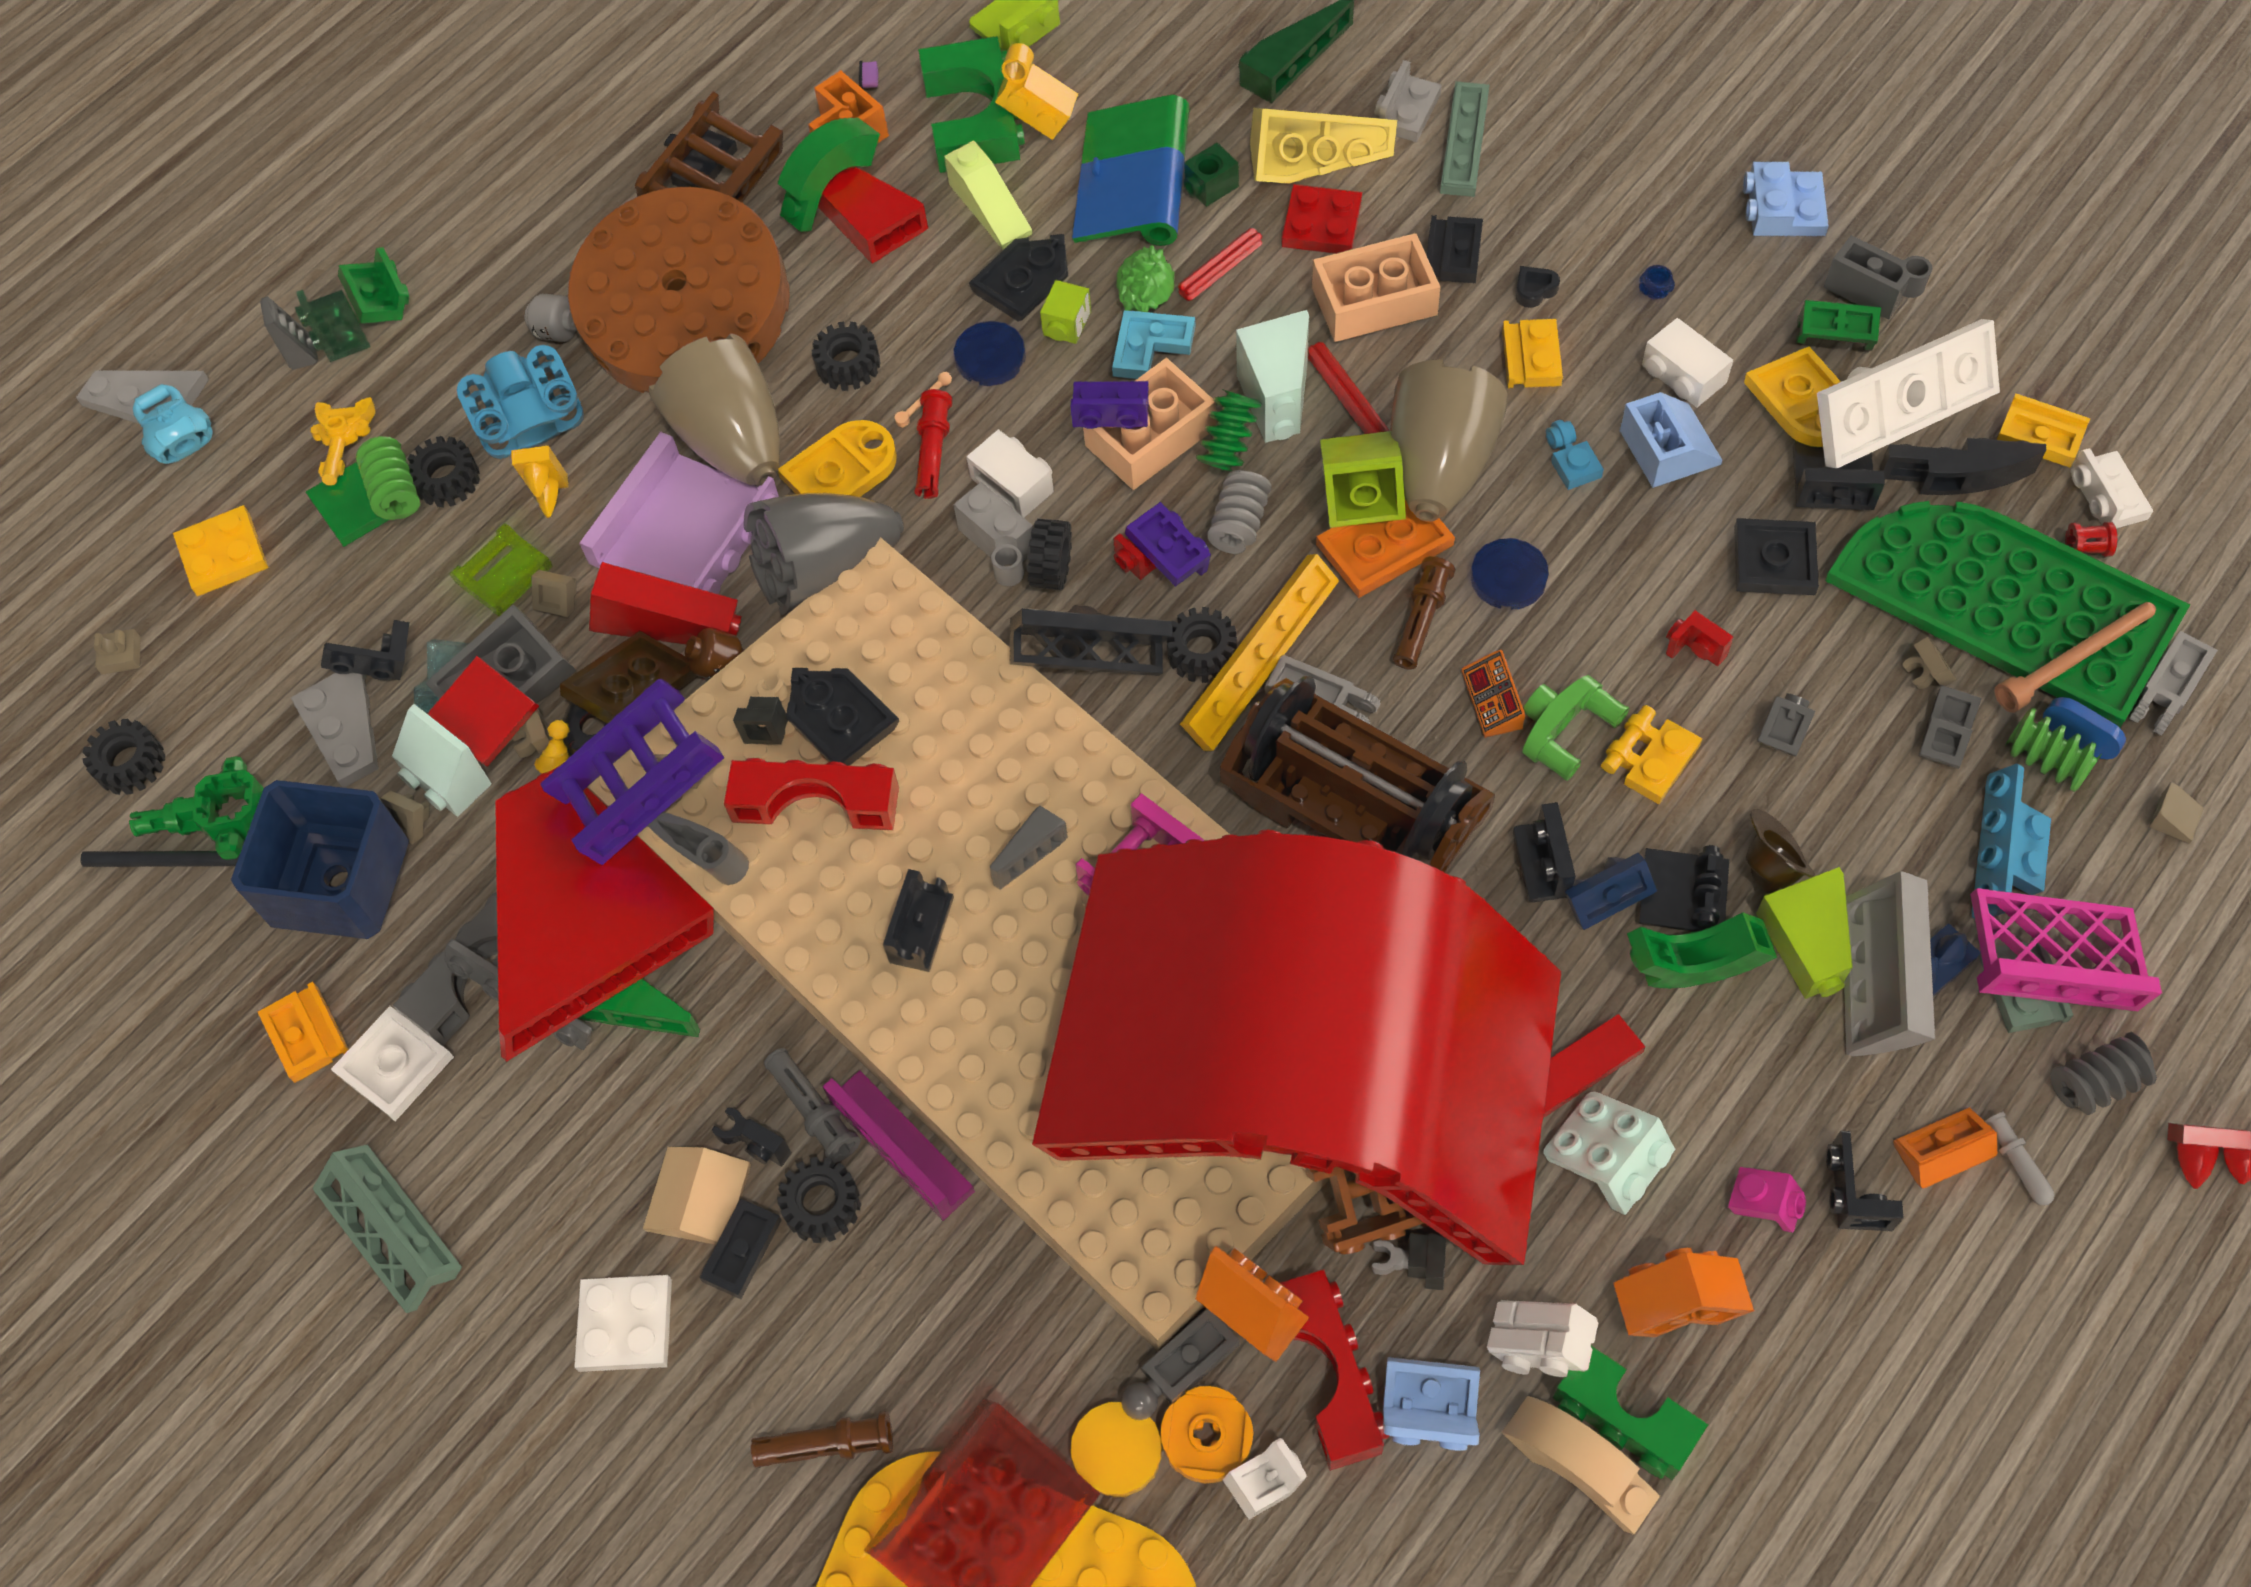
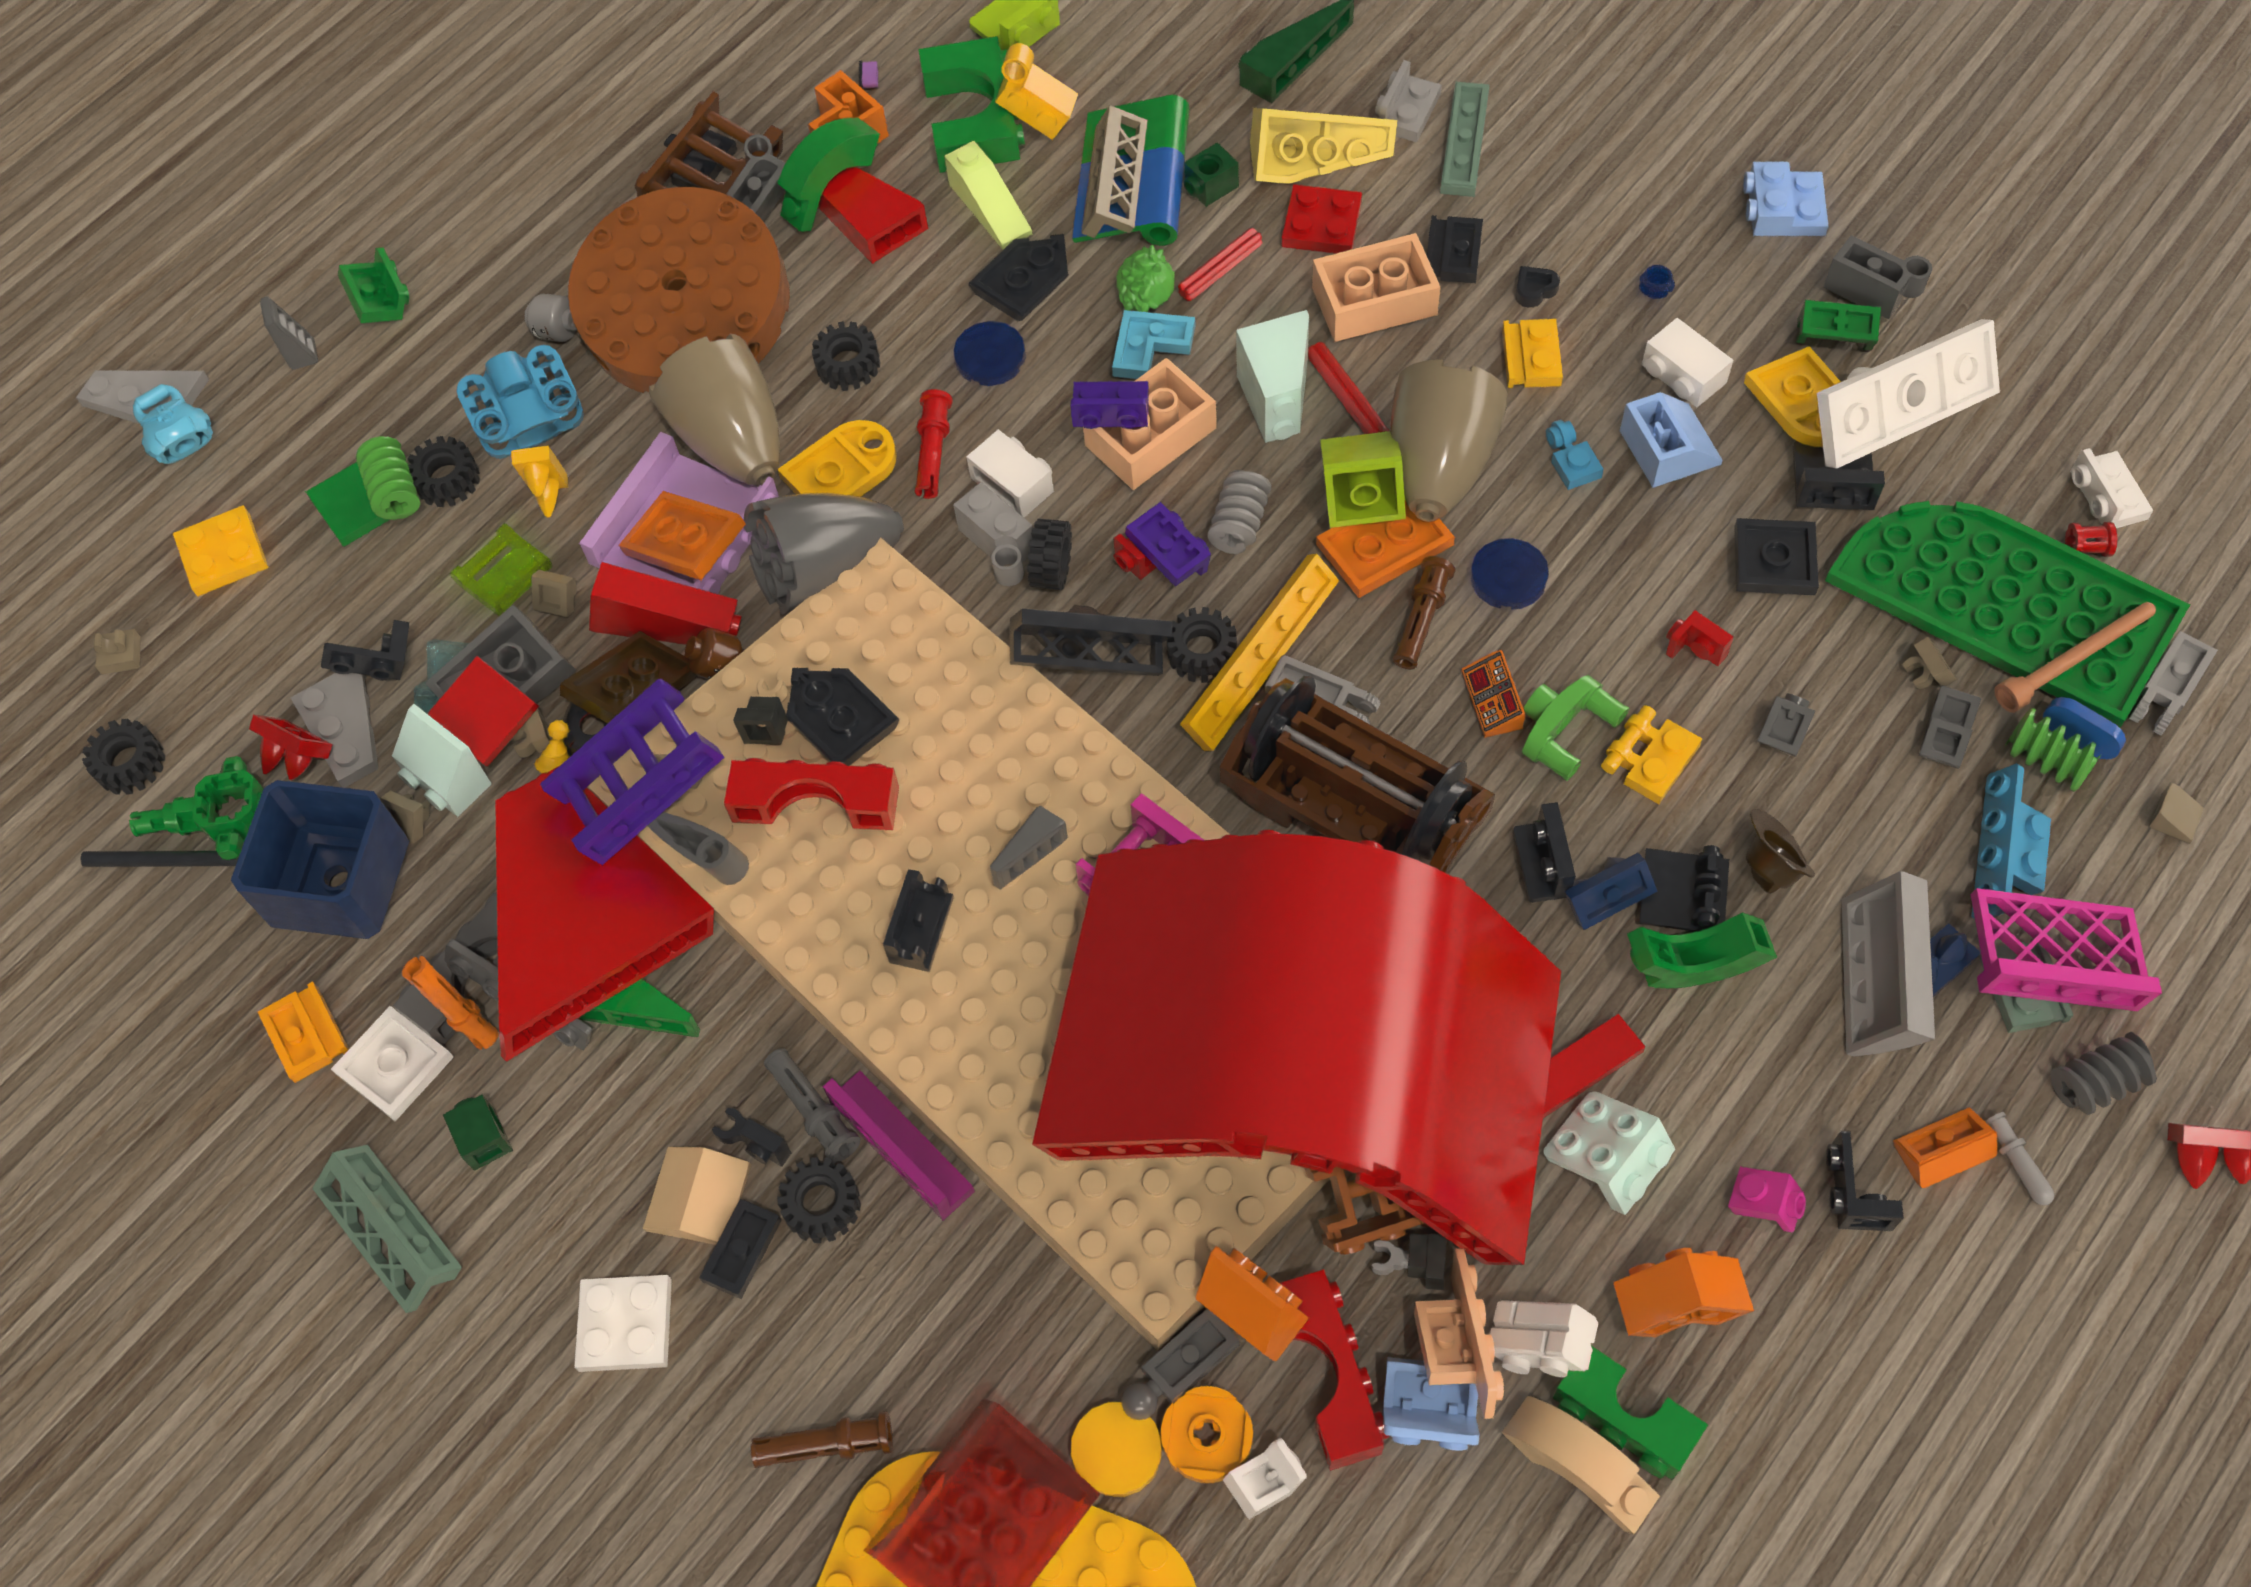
(287, 740): none -> red tile
(332, 325): clear green bracket -> none
(339, 429): yellow piece -> none
(461, 1013): none -> orange pin
(477, 1132): none -> dark green brick
(682, 535): none -> orange plate
(758, 180): none -> dark grey hinge
(902, 418): light nougat hinge -> none
(1065, 312): lime brick -> none
(1103, 172): none -> dark tan fence
(1229, 430): green piece -> none
(1455, 1340): none -> light nougat bracket
(1811, 932): lime slope -> none
(1975, 468): black slope -> none
(2047, 425): yellow plate -> none

